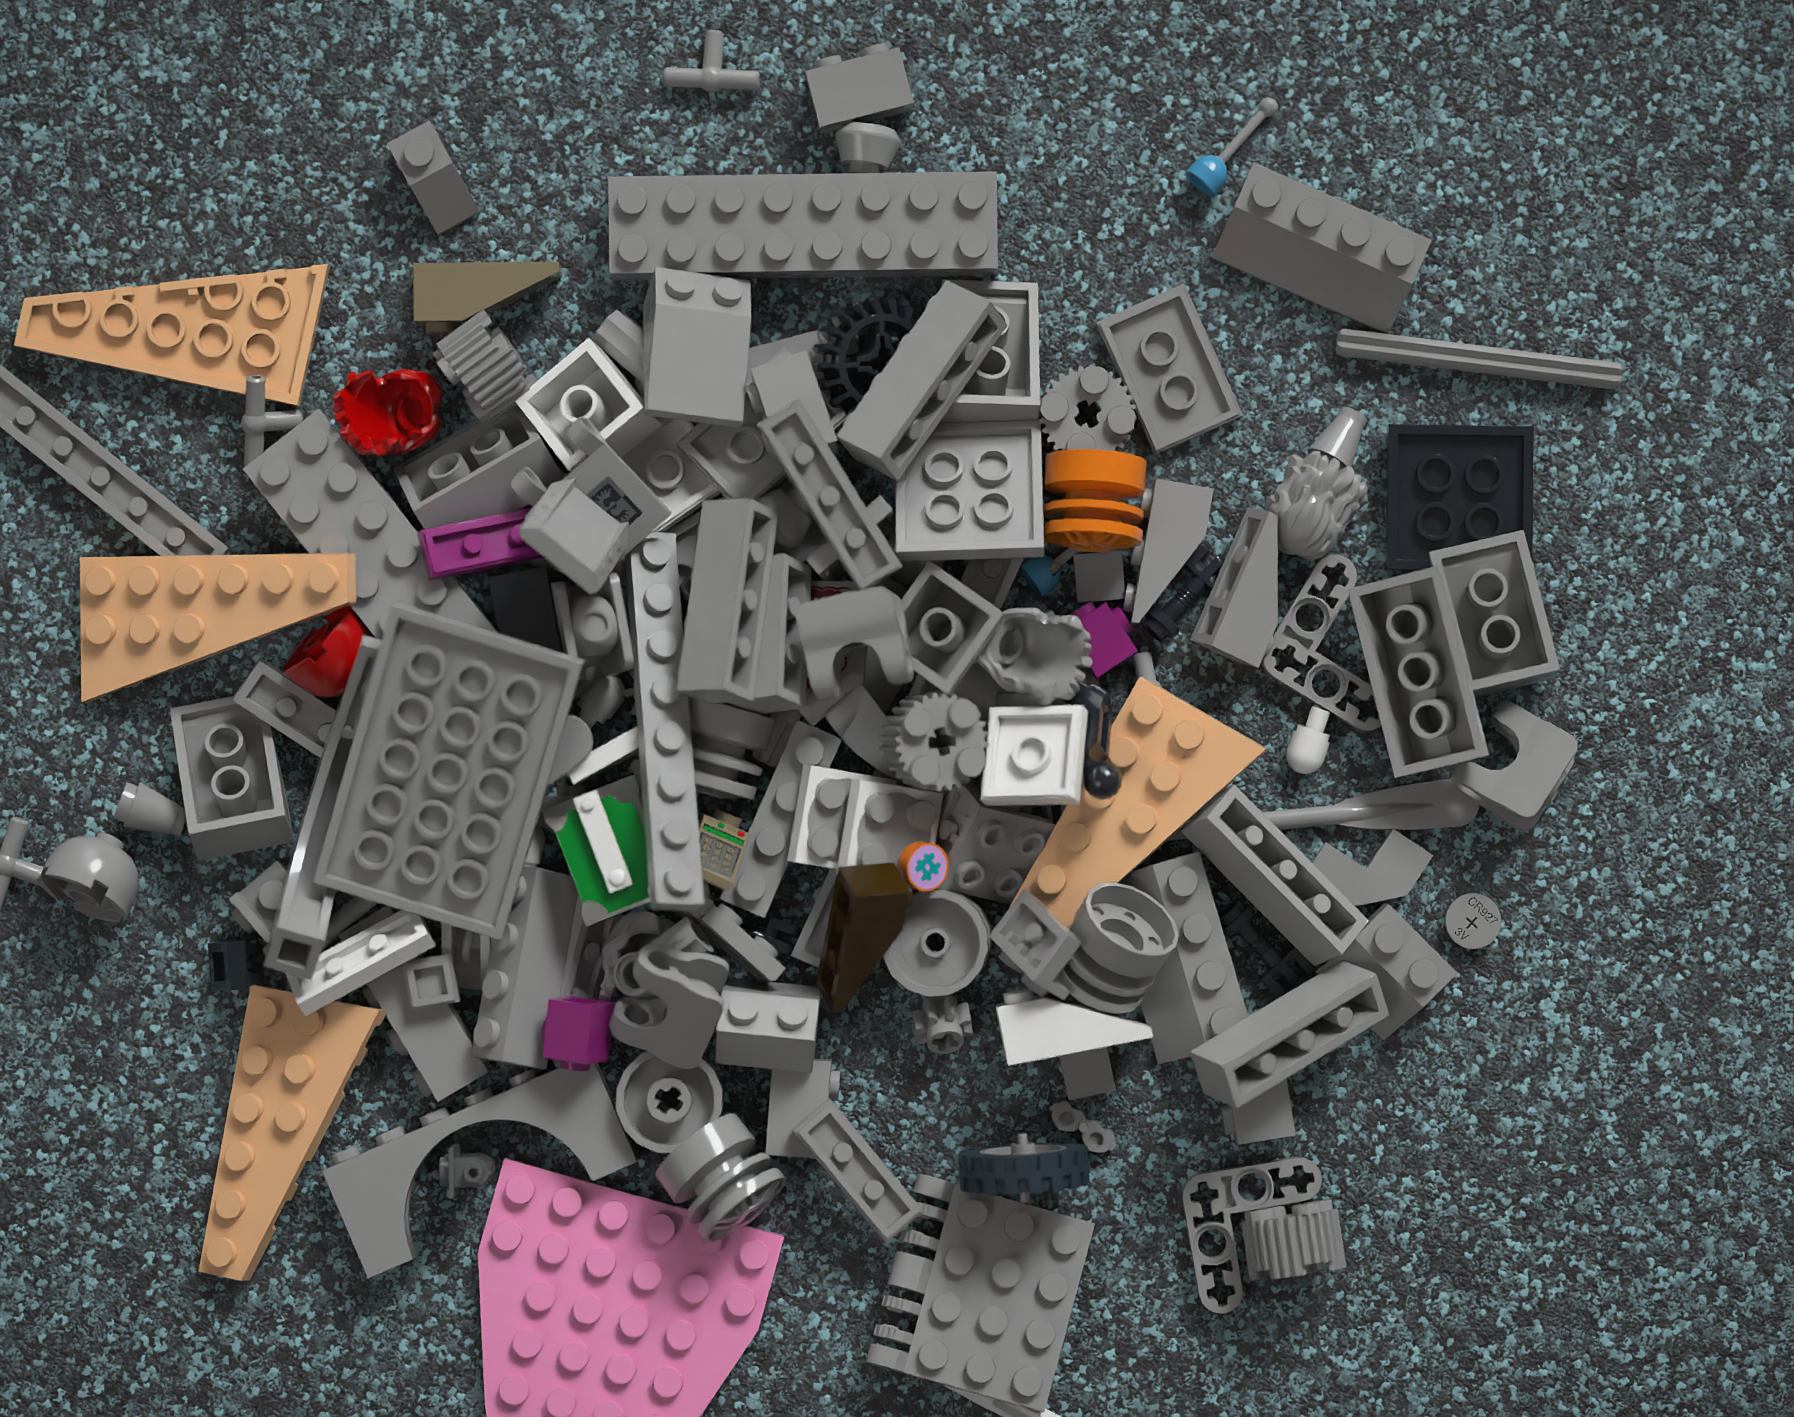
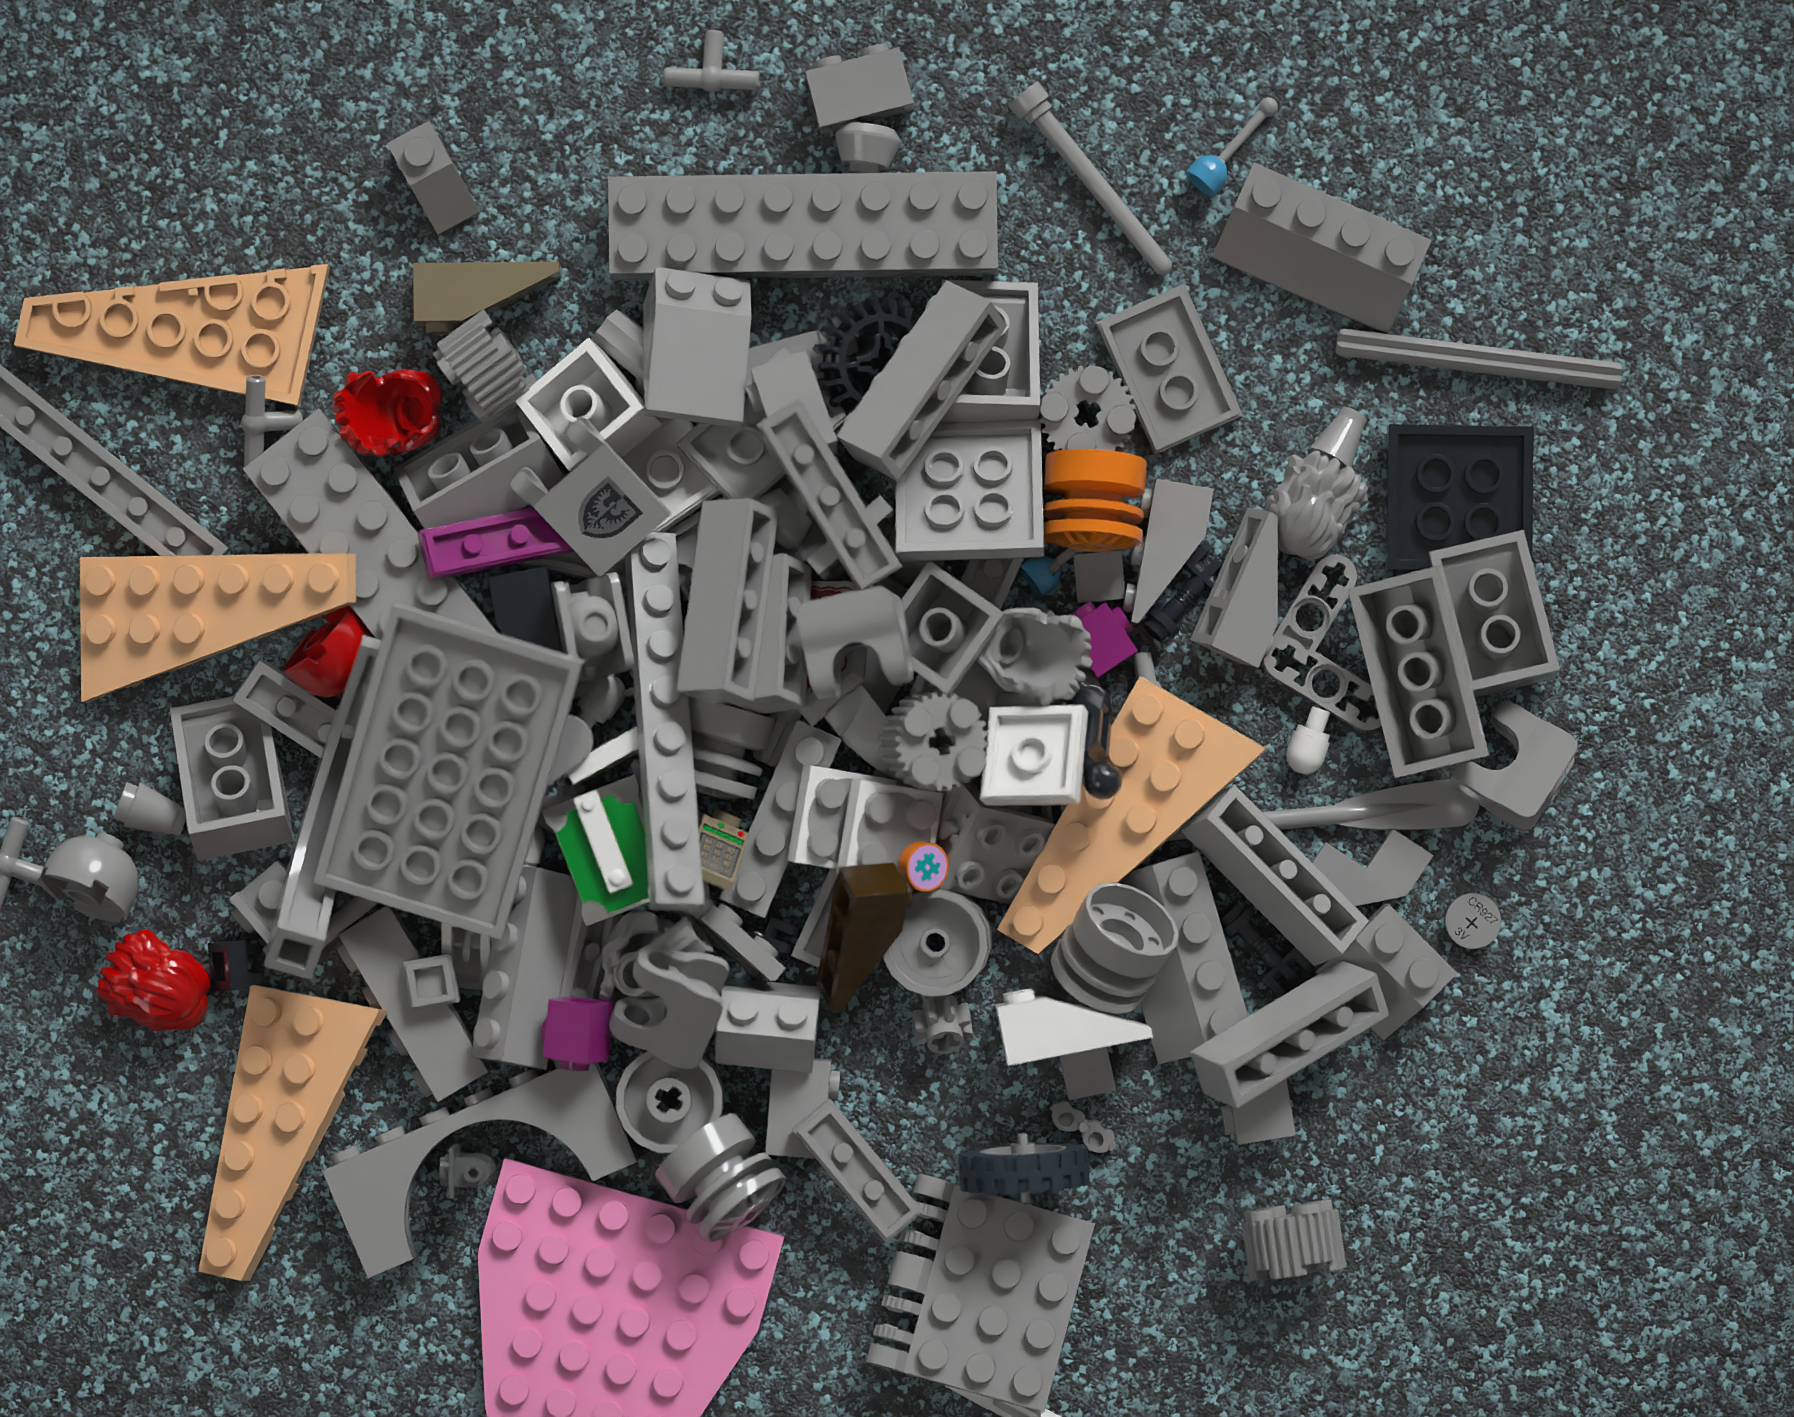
(154, 984): none -> red hair
(362, 959): white plate -> none
(575, 534): light grey slope -> none
(1035, 108): none -> light grey piece
(1035, 944): light grey bracket -> none
(1229, 1202): light grey beam -> none

